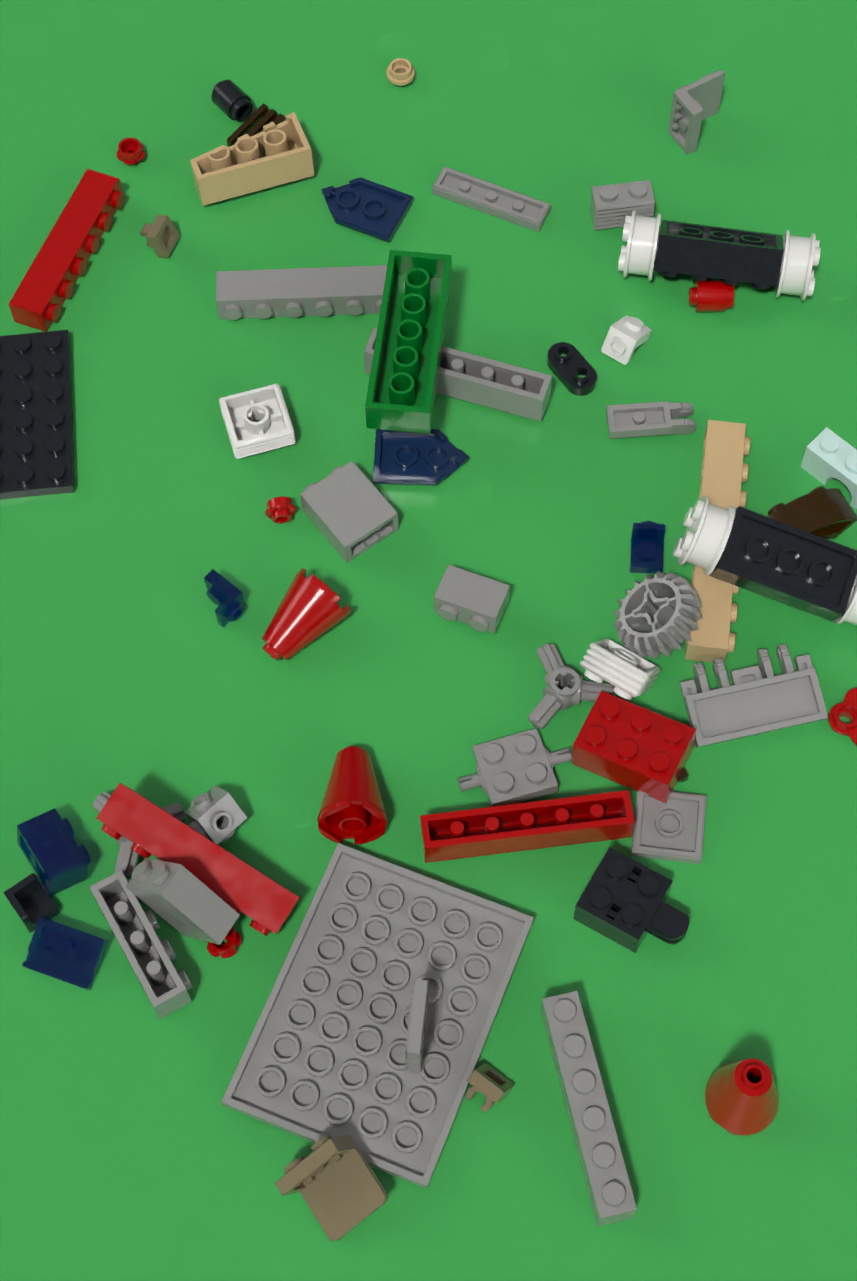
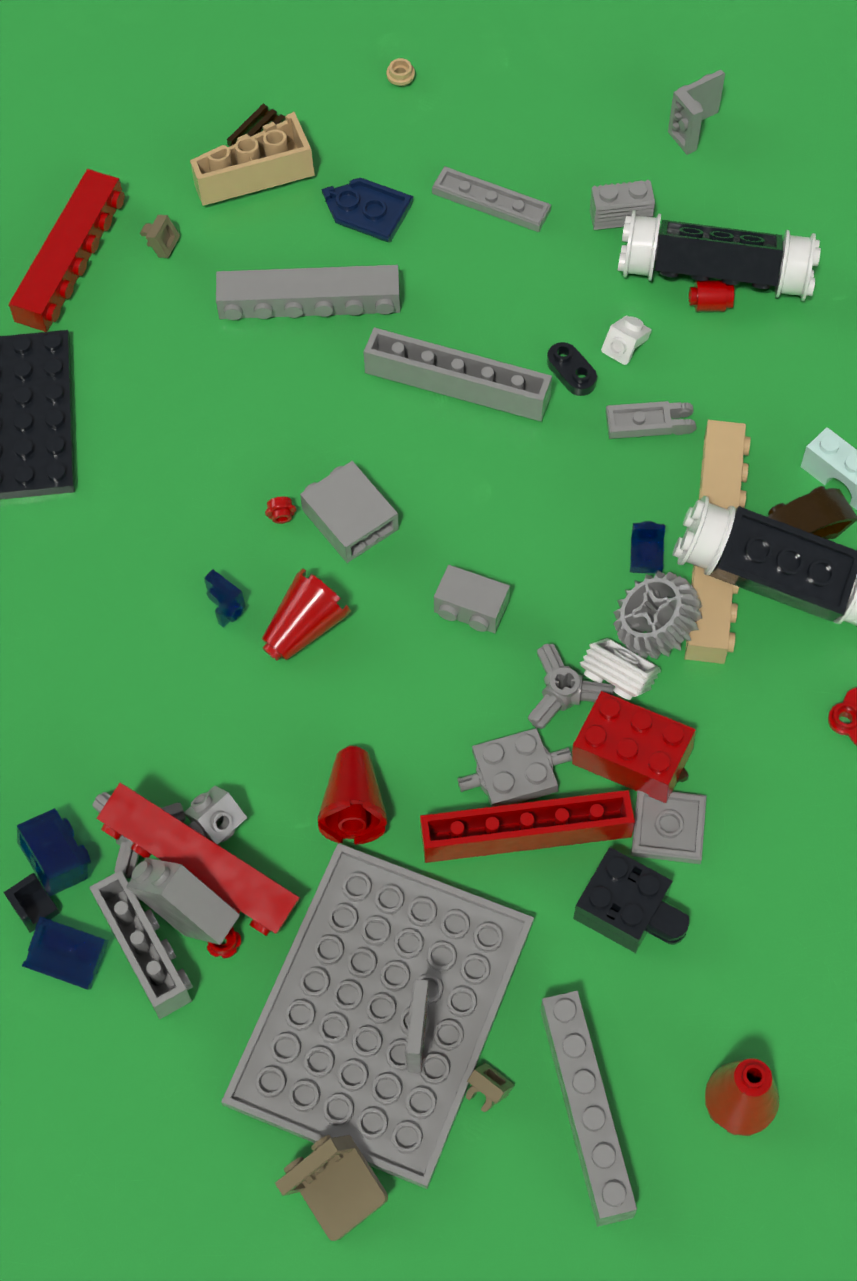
(130, 151): red plate -> none
(232, 100): black brick -> none
(260, 404): white brick -> none
(409, 342): green brick -> none
(414, 458): dark blue tile -> none
(755, 701): light grey hinge -> none

